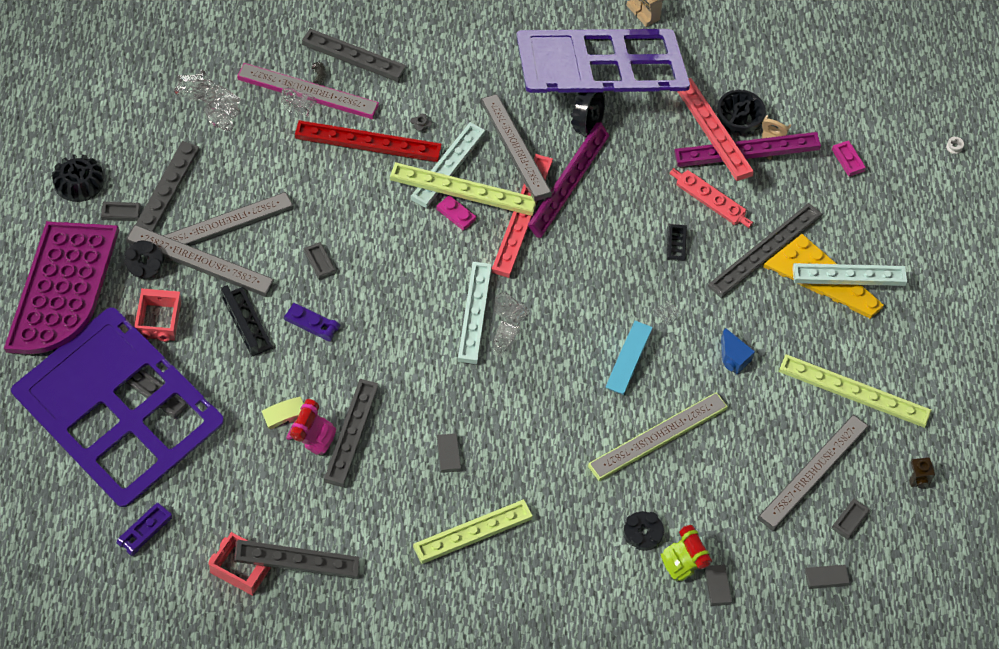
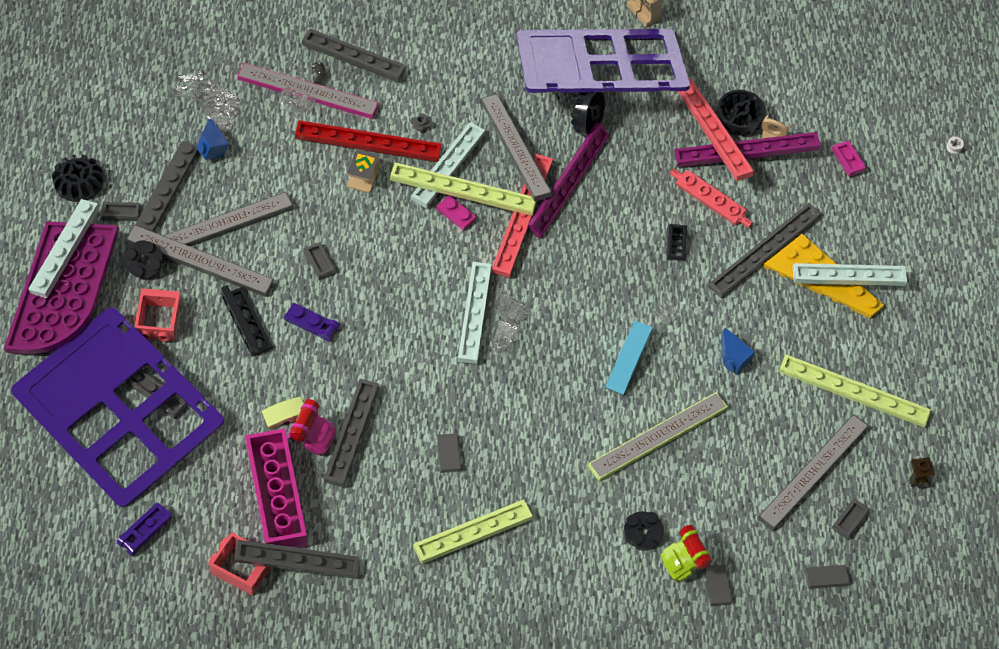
(64, 248): none -> light aqua plate
(212, 142): none -> blue slope
(276, 489): none -> dark pink brick
(363, 170): none -> piece

